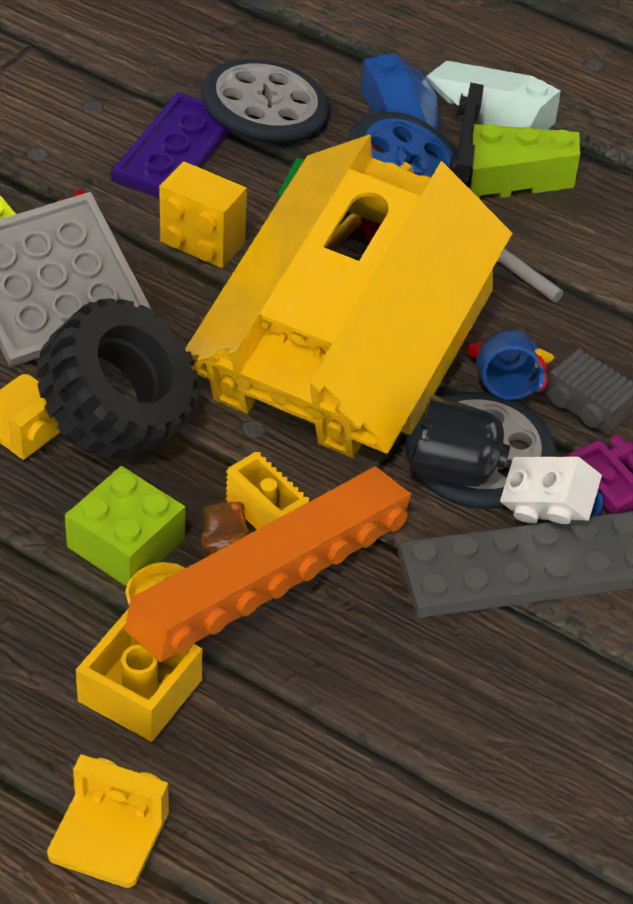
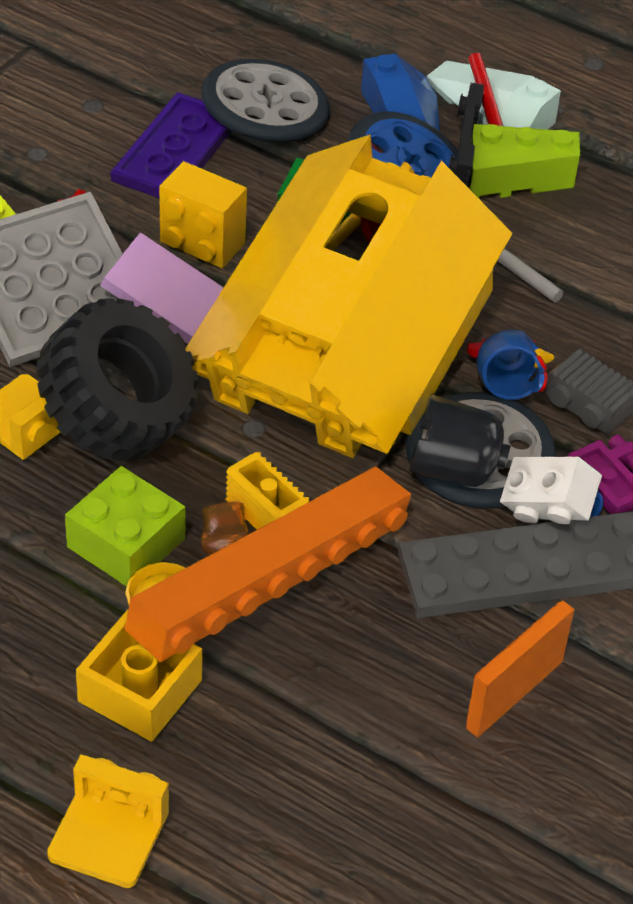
(164, 284): none -> lavender tile
(488, 99): none -> red bar
(519, 668): none -> orange tile

